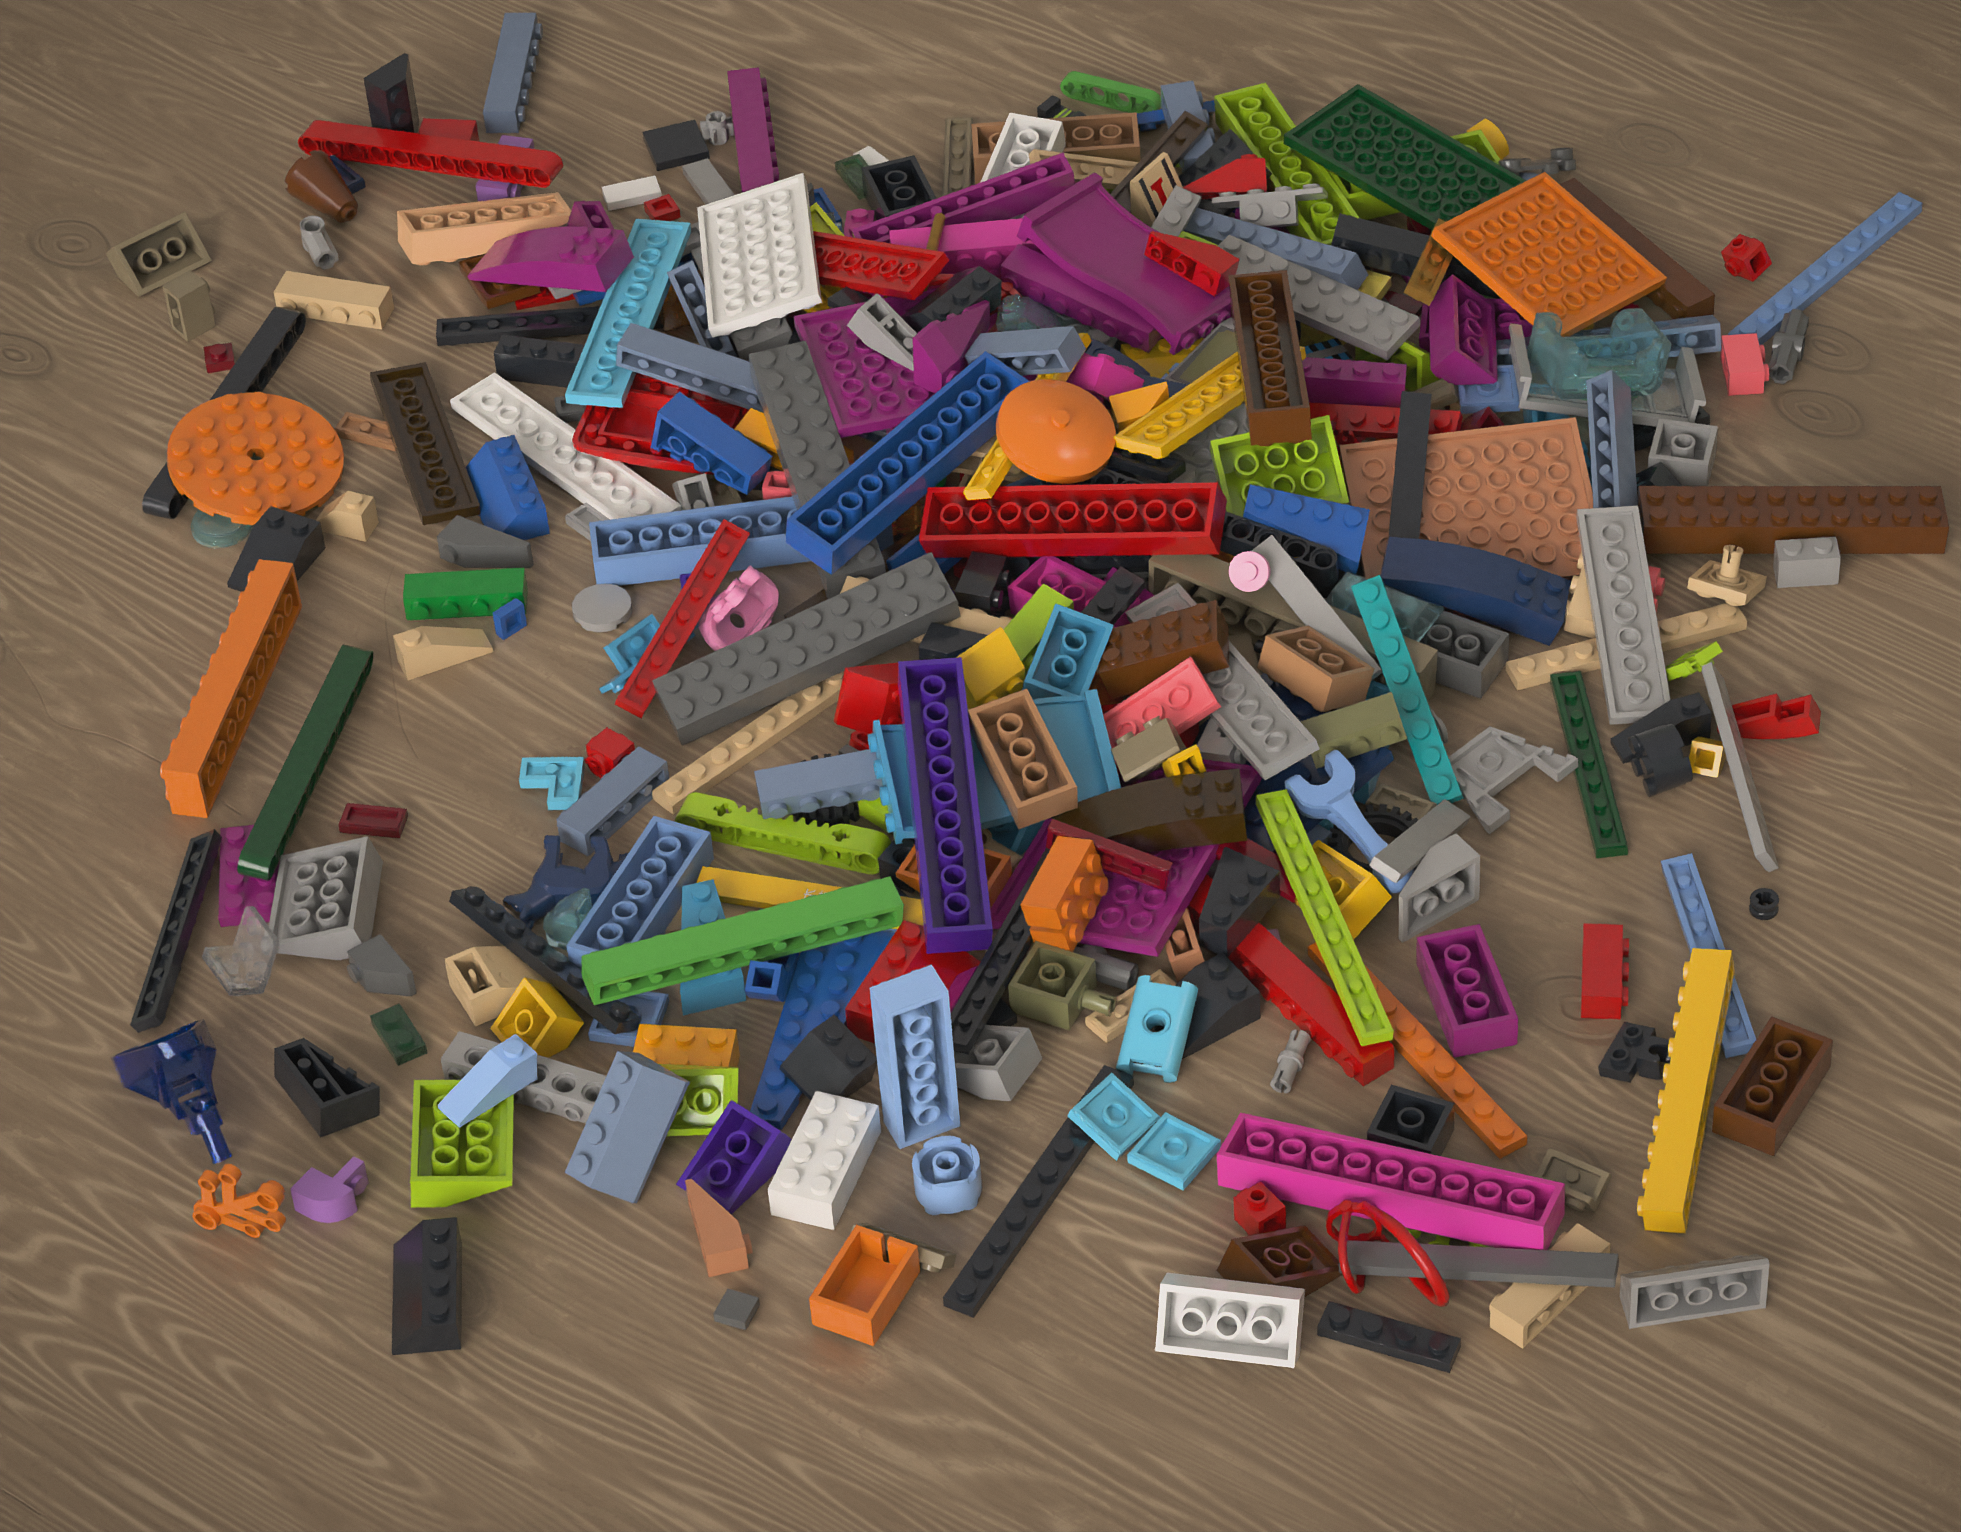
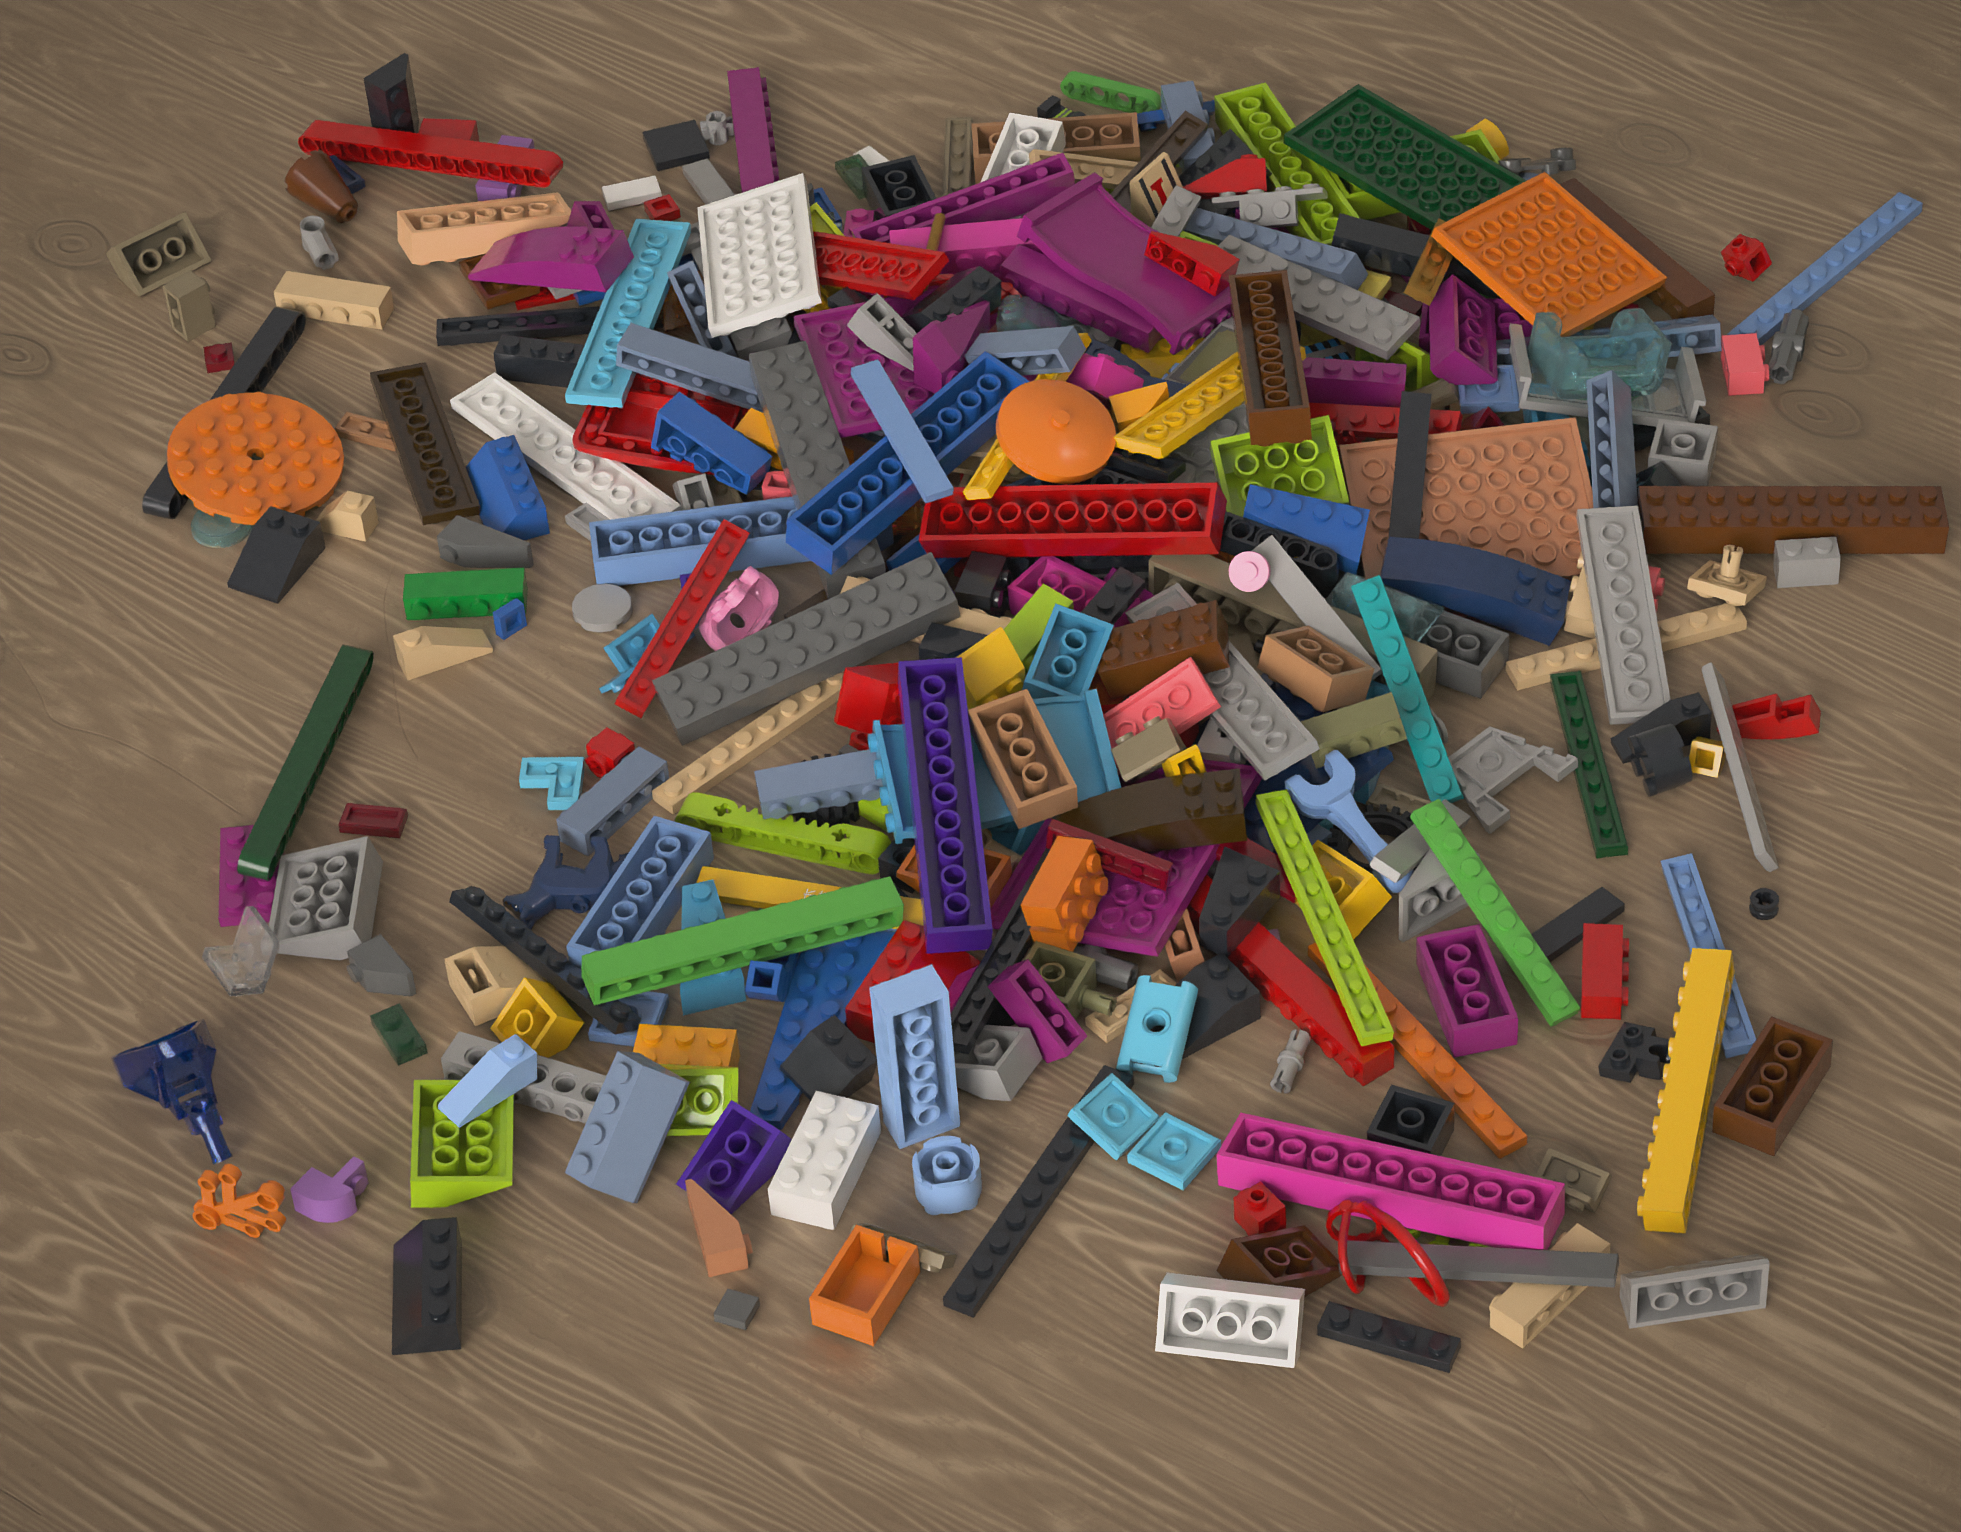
(176, 931): black plate -> none
(231, 689): orange brick -> none
(322, 1089): black wedge -> none
(512, 73): sand blue brick -> none
(566, 918): clear light blue slope -> none
(568, 412): dark grey tile -> none
(901, 431): none -> medium blue tile
(1037, 1007): none -> magenta brick
(1495, 912): none -> bright green plate
(1567, 928): none -> black tile
(1692, 661): lime plate -> none

